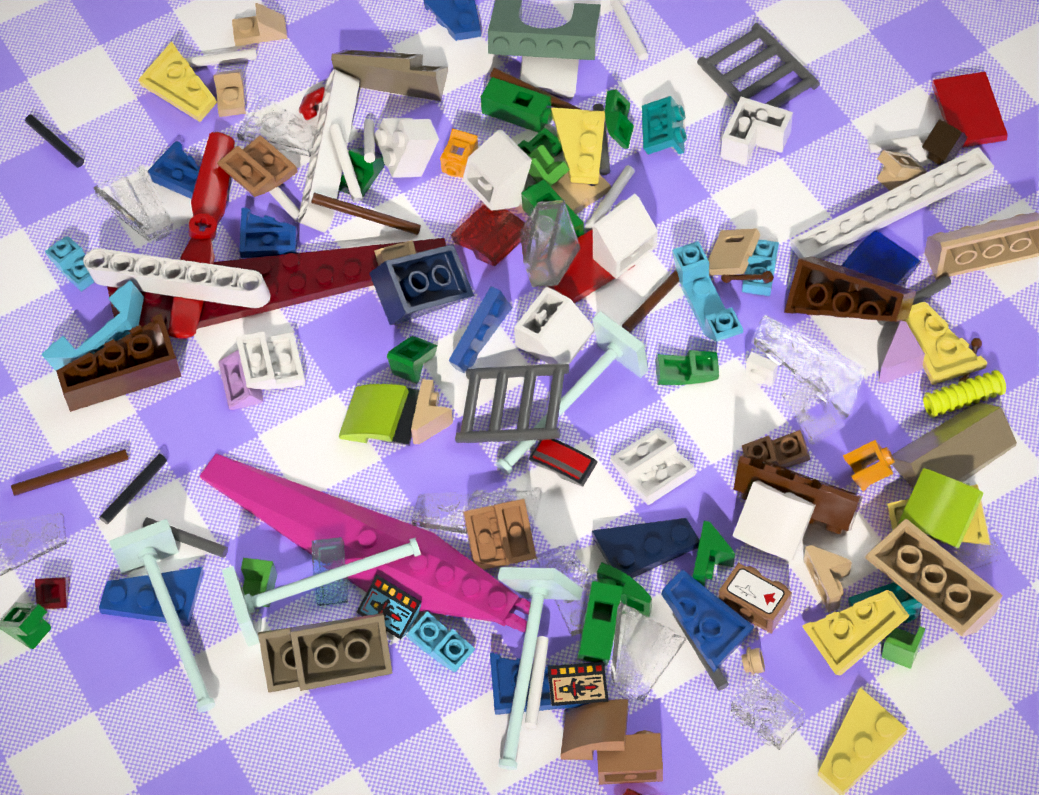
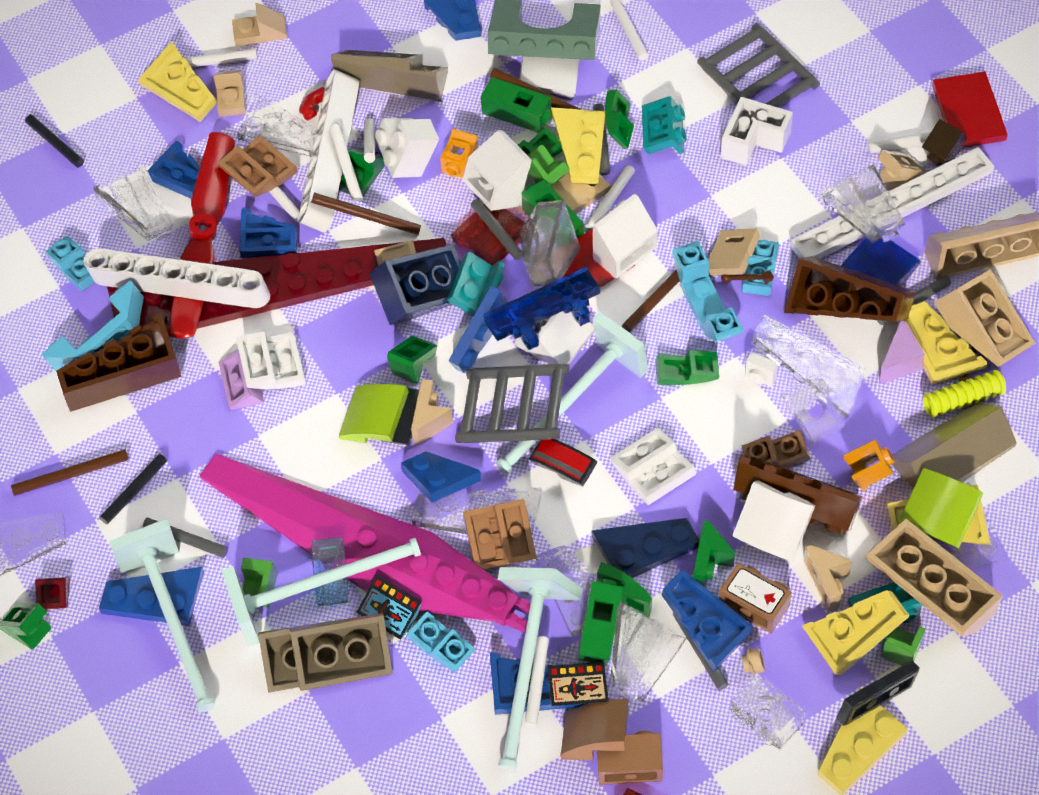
(438, 475): none -> blue wing
(473, 282): none -> teal bracket
(497, 229): none -> dark grey bar
(522, 314): none -> clear blue hinge
(865, 204): none -> clear slope
(878, 693): none -> black tile
(986, 319): none -> tan slope

